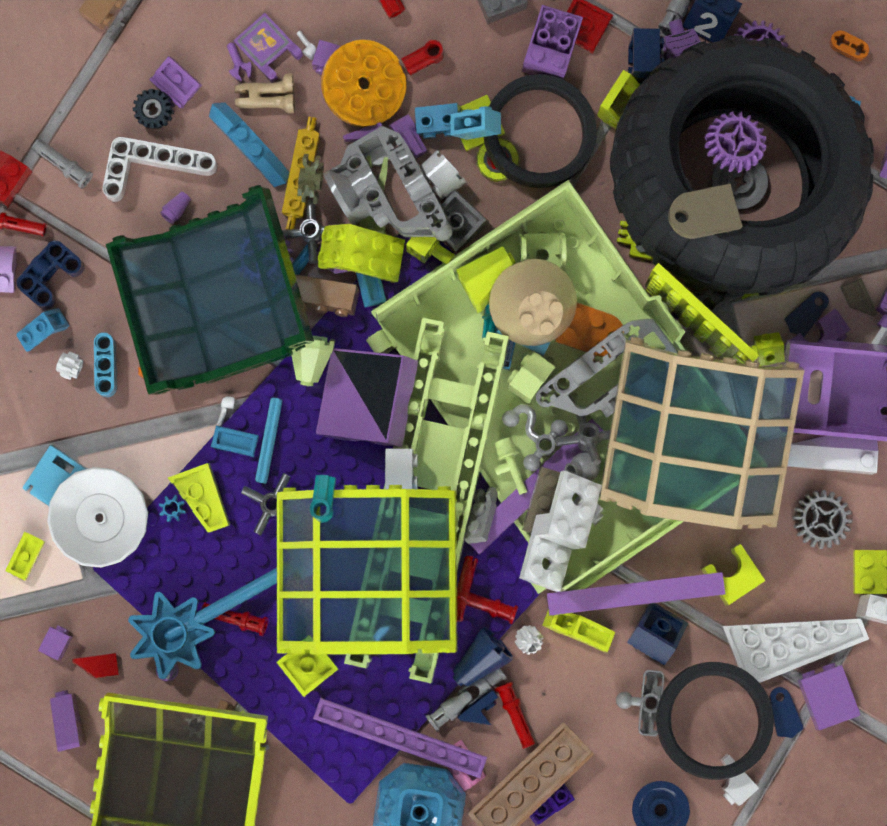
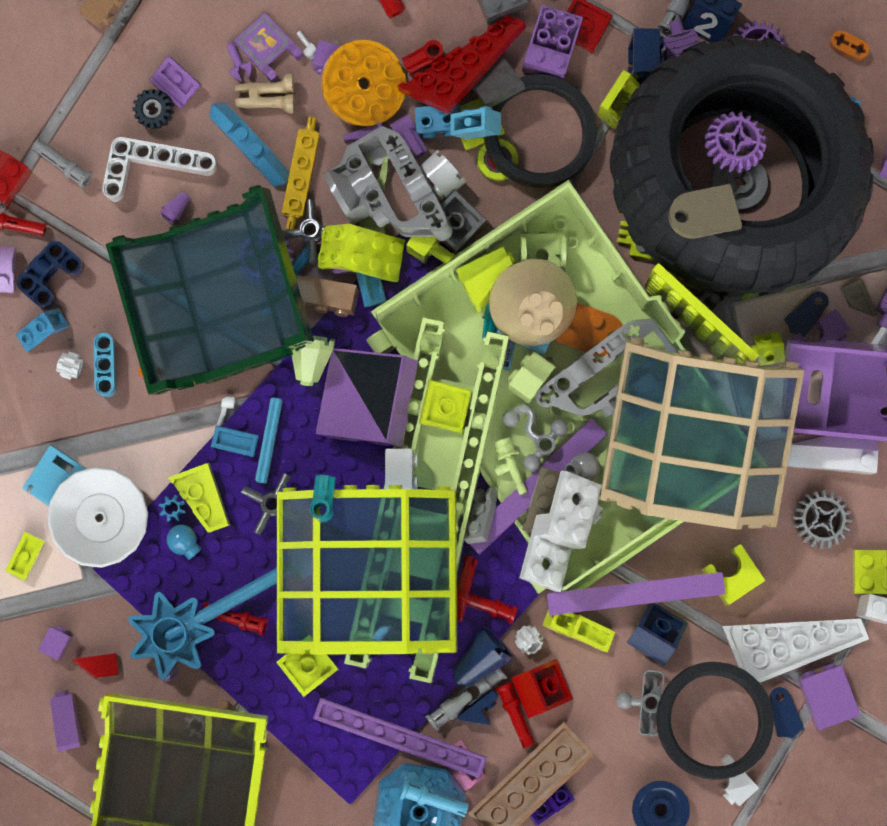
(183, 541): none -> dark azure piece
(310, 179): olive pin -> none
(423, 796): none -> medium azure pin
(445, 406): none -> neon yellow plate
(462, 67): none -> red wing
(498, 83): none -> flat silver tile
(542, 688): none -> red slope
(586, 439): flat silver bar -> none

